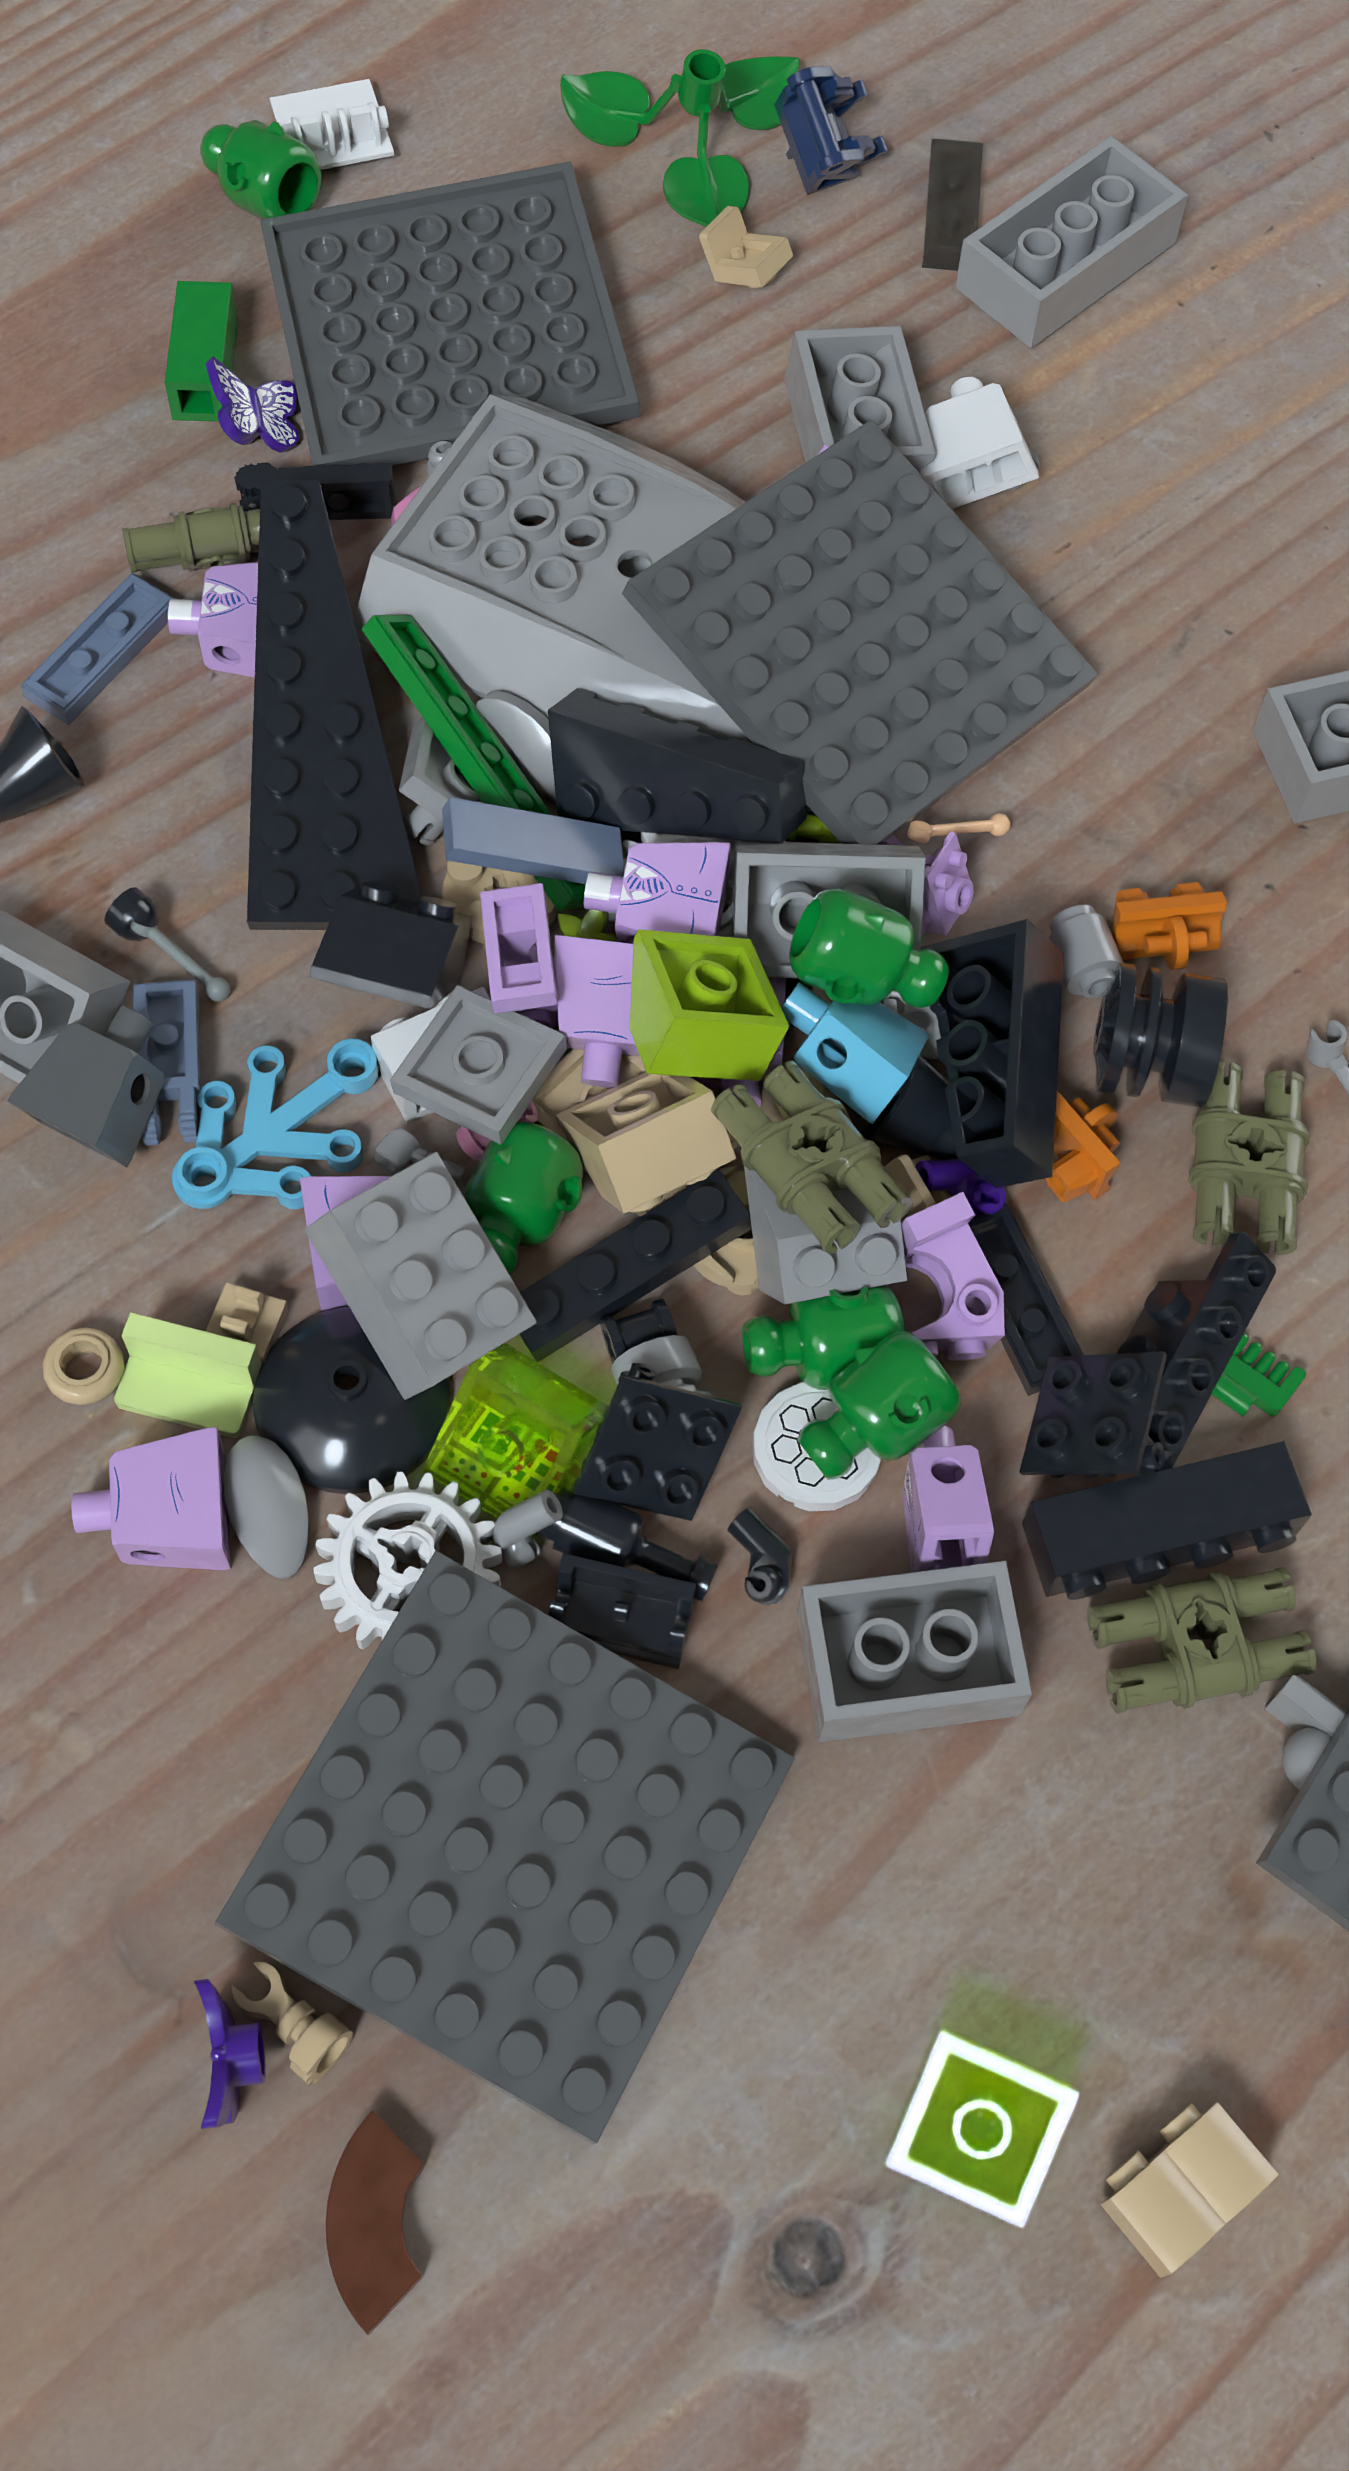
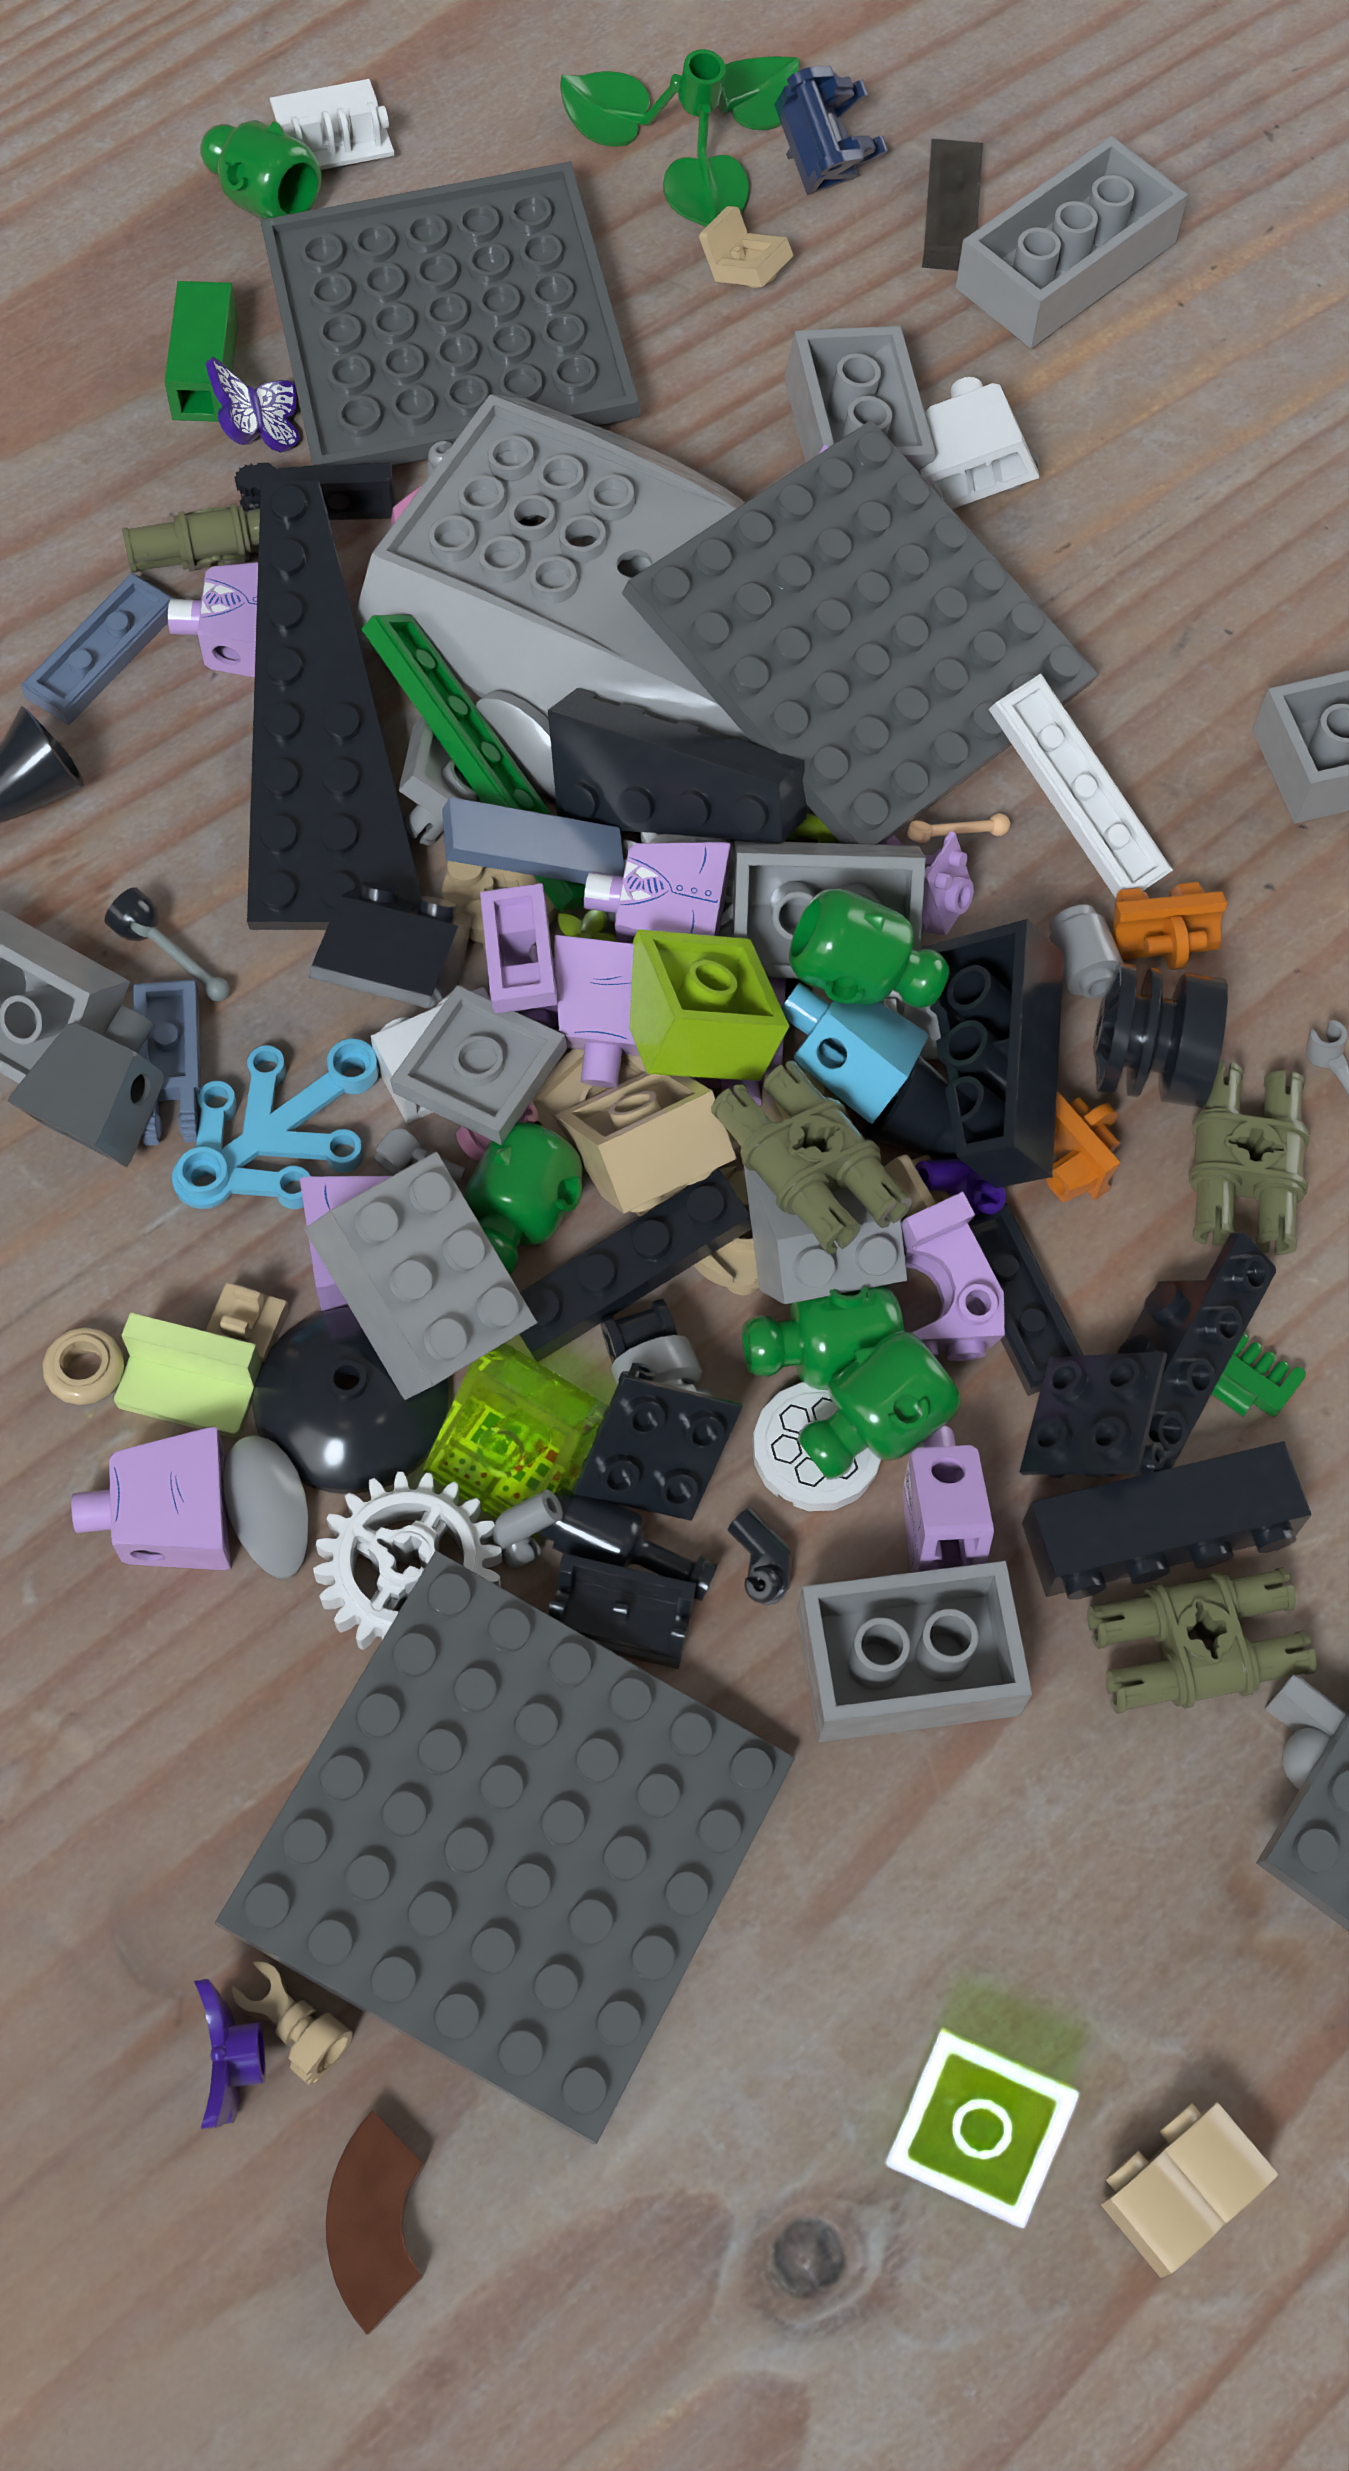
(1079, 787): none -> white tile

